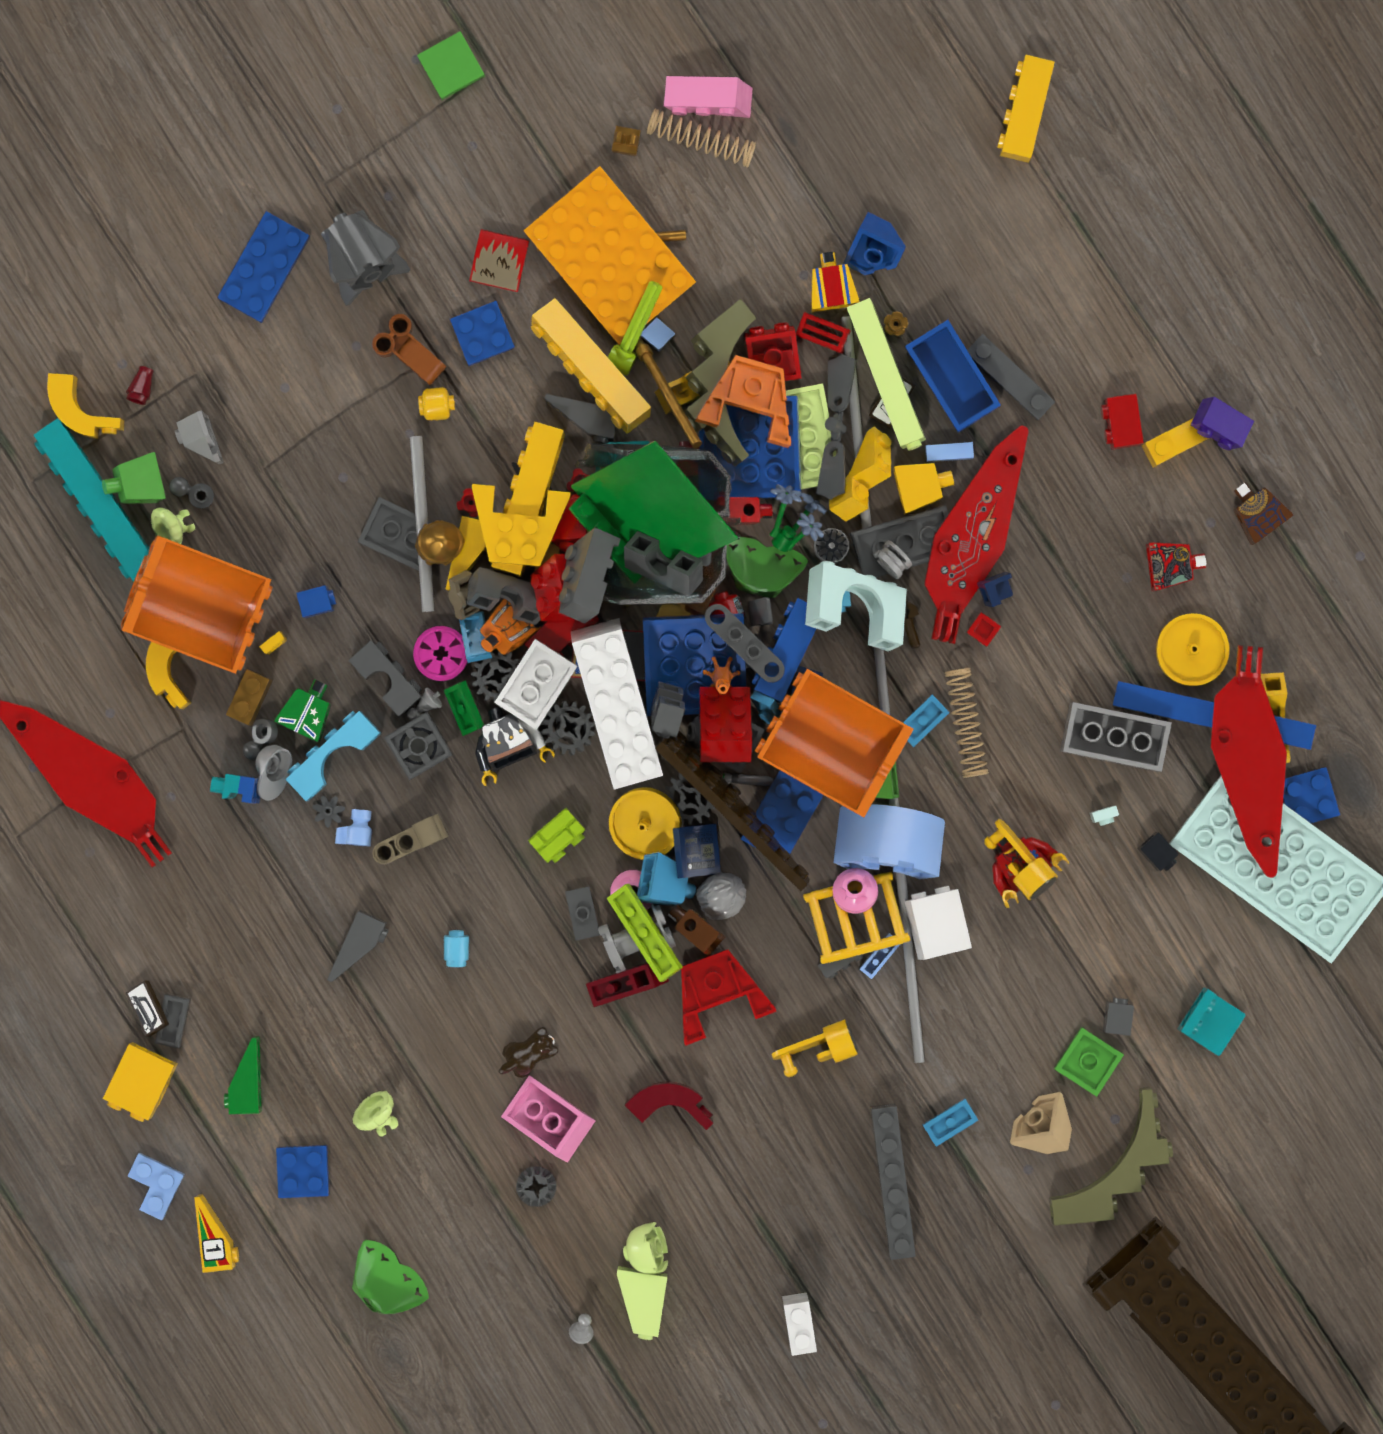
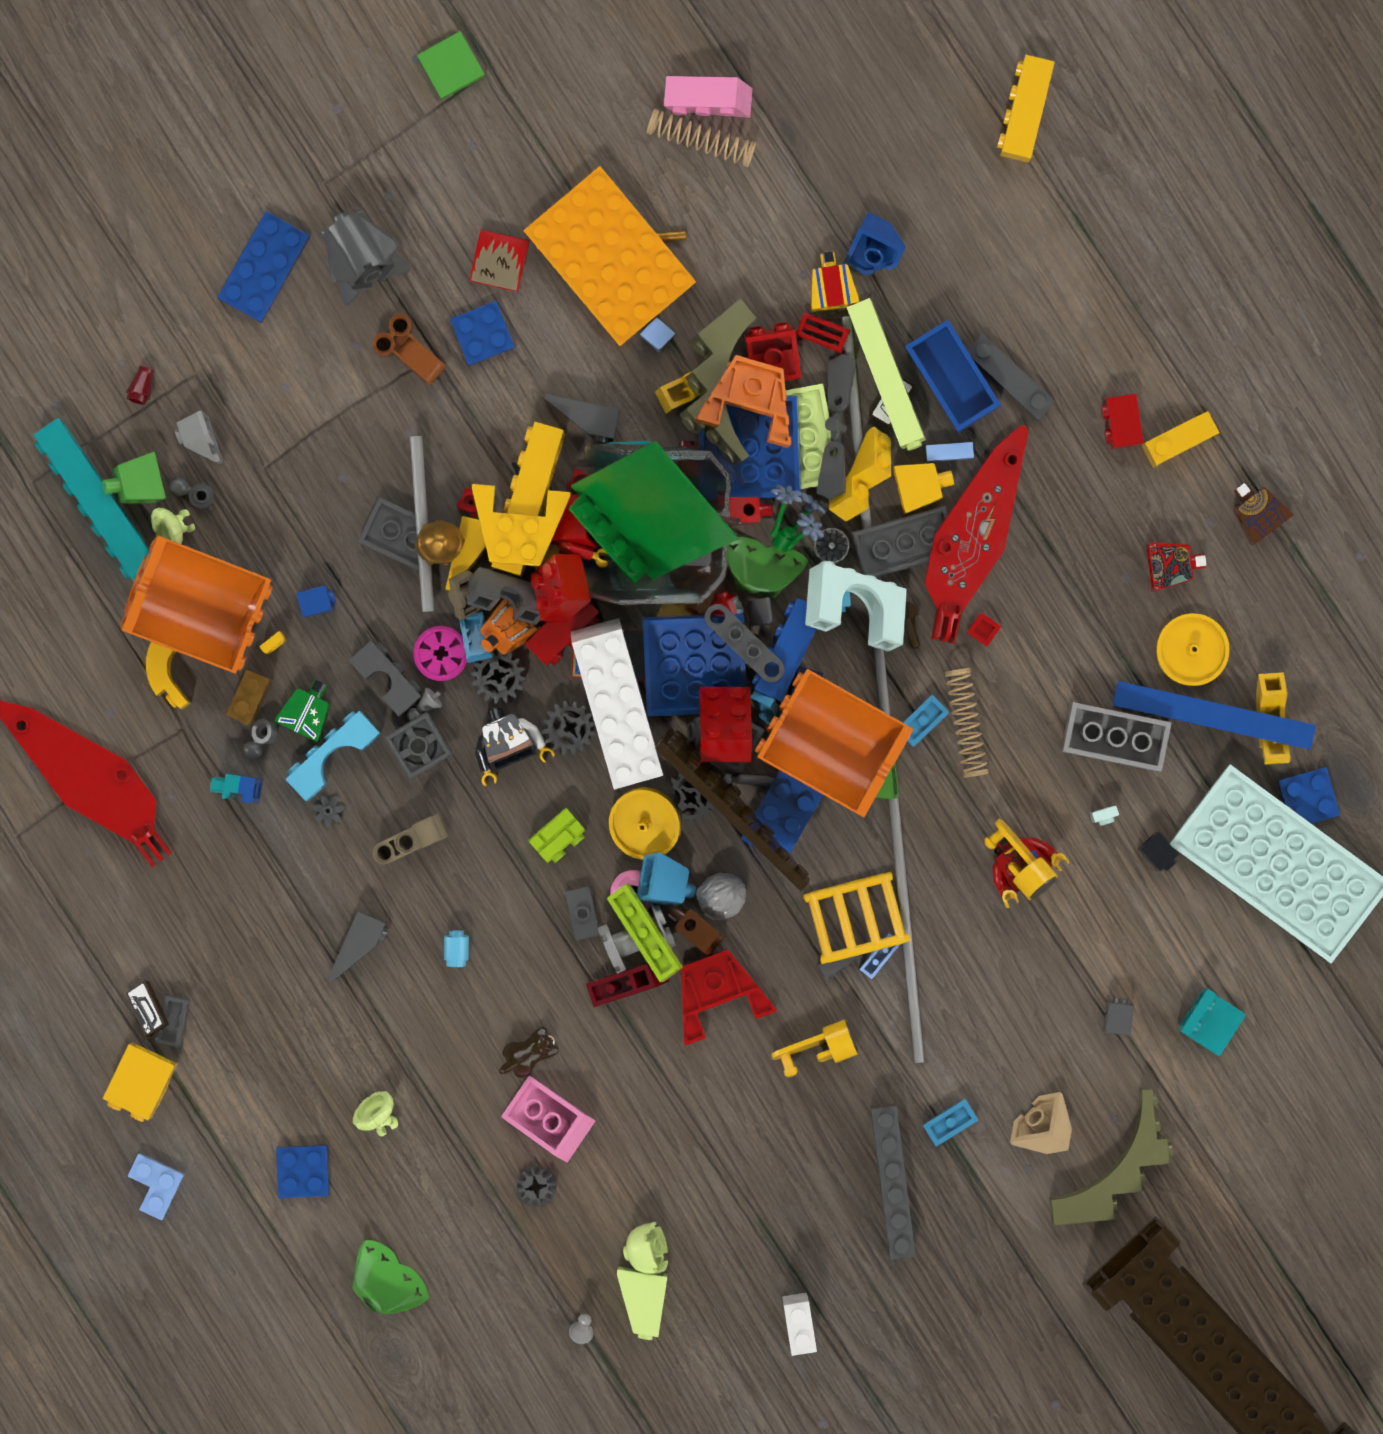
(63, 399): yellow arch -> none
(215, 1243): slope -> none
(245, 1089): green slope -> none
(272, 767): light grey cap -> none
(359, 832): light blue piece -> none
(436, 404): yellow head -> none
(464, 708): green plate -> none
(536, 684): white plate -> none
(585, 573): dark grey wedge -> none
(590, 366): yellow brick -> none
(623, 355): lime axle -> none
(626, 140): pearl gold tile -> none
(645, 355): pearl gold bar -> none
(645, 558): dark grey arch -> none
(666, 1093): dark red arch -> none
(667, 710): dark grey arch -> none
(696, 850): dark blue tile -> none
(721, 676): orange piece -> none
(858, 902): bright pink piece -> none
(890, 837): light blue panel -> none
(893, 559): light grey wheel -> none
(895, 330): pearl gold plate -> none
(937, 923): white brick -> none
(995, 589): dark blue panel -> none
(1088, 1061): bright green tile -> none
(1222, 423): dark purple brick -> none
(1251, 759): red wing -> none

